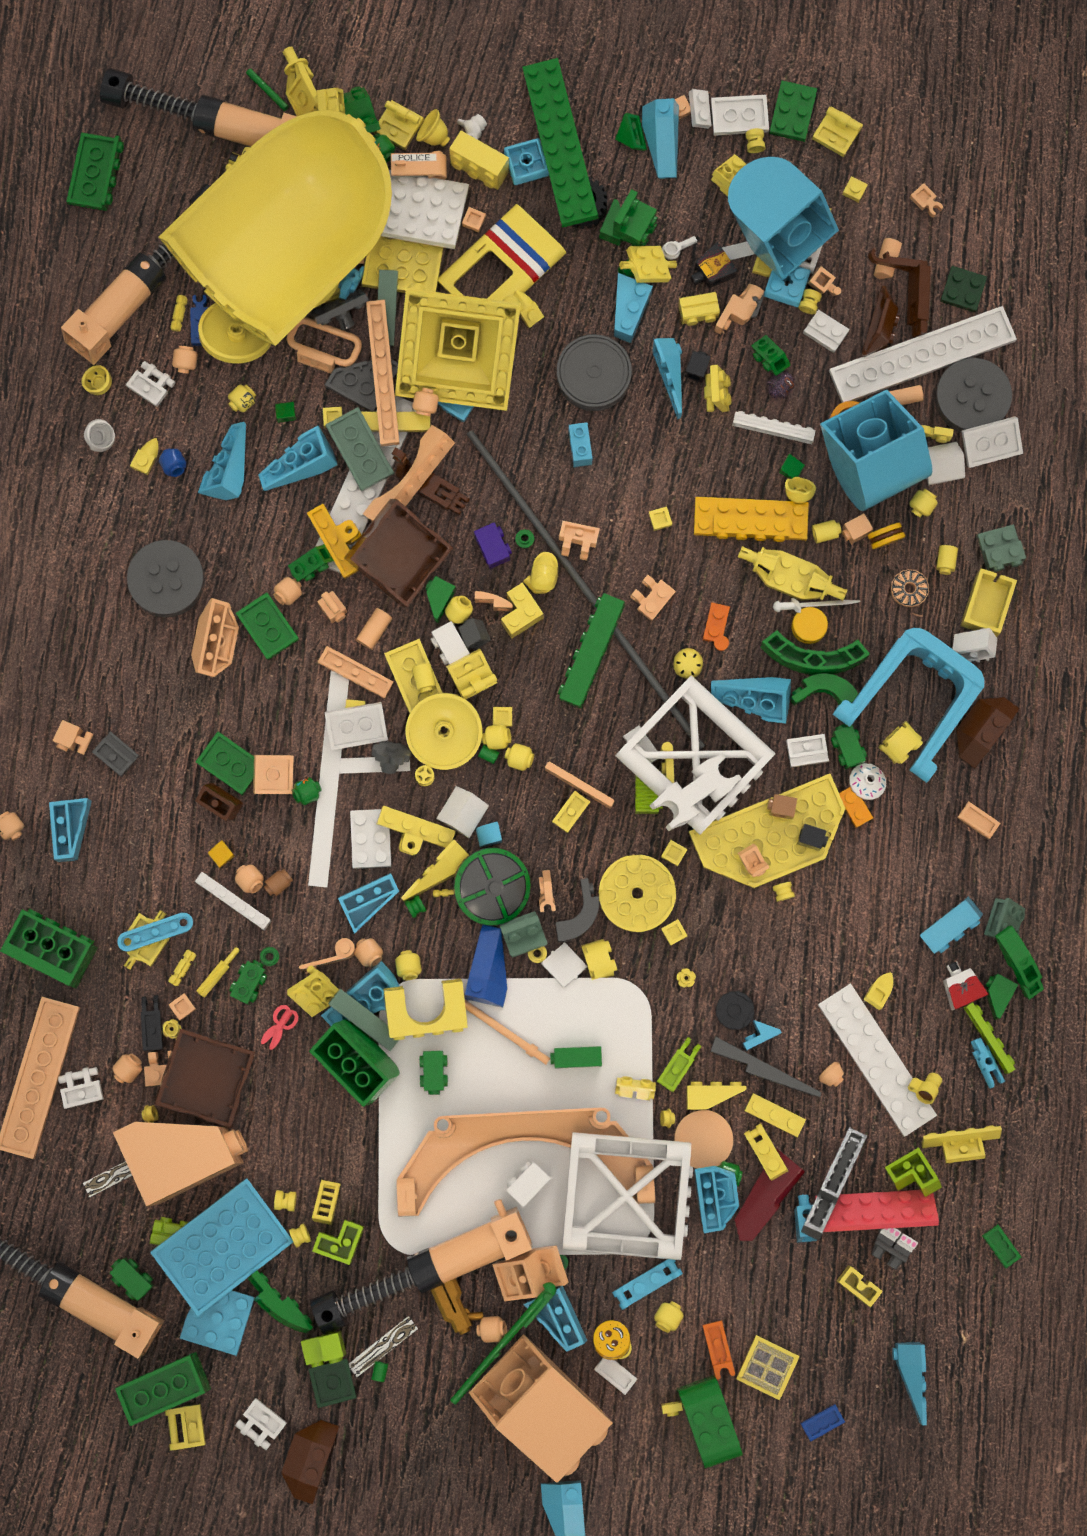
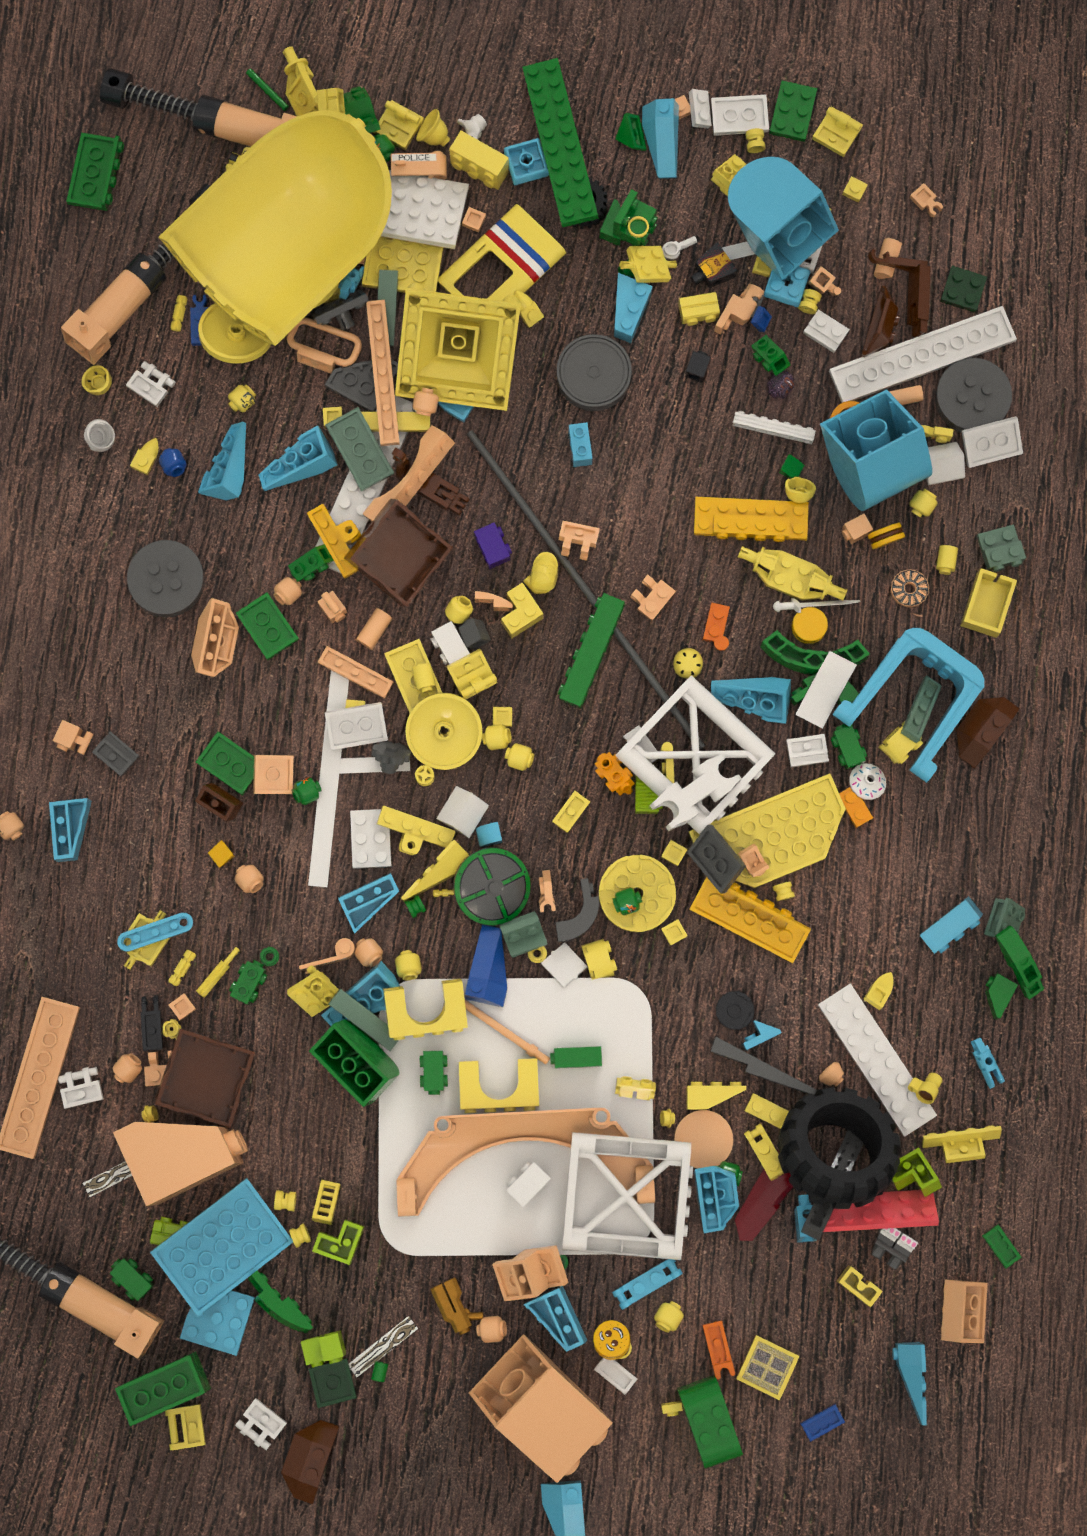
(37, 952): green brick -> none
(184, 359): light nougat head -> none
(233, 901): white piece -> none
(277, 882): medium nougat brick -> none
(277, 1030): coral piece -> none
(285, 412): green slope -> none
(433, 1266): piece -> none
(439, 595): green slope -> none
(473, 1098): none -> light yellow arch
(488, 754): green hinge -> none
(524, 544): green plate -> none
(527, 1317): green bar -> none
(579, 785): light nougat tile -> none
(617, 777): none -> light orange brick
(627, 901): none -> green head
(638, 218): none -> light yellow piece
(660, 518): light yellow plate -> none
(669, 364): medium azure wedge -> none
(677, 1066): lime hinge -> none
(691, 977): light yellow plate -> none
(716, 859): none -> dark grey plate
(717, 389): light yellow plate -> none
(752, 919): none -> yellow plate
(761, 319): none -> blue tile
(782, 806): medium nougat brick -> none
(812, 837): black brick -> none
(825, 689): none -> white sticker
(826, 531): light yellow brick -> none
(856, 1115): none -> black tyre
(921, 709): none -> sand green tile
(962, 986): torso -> none
(964, 1311): none -> light nougat slope
(976, 644): white brick -> none
(978, 820): light nougat tile -> none
(994, 1044): lime plate -> none

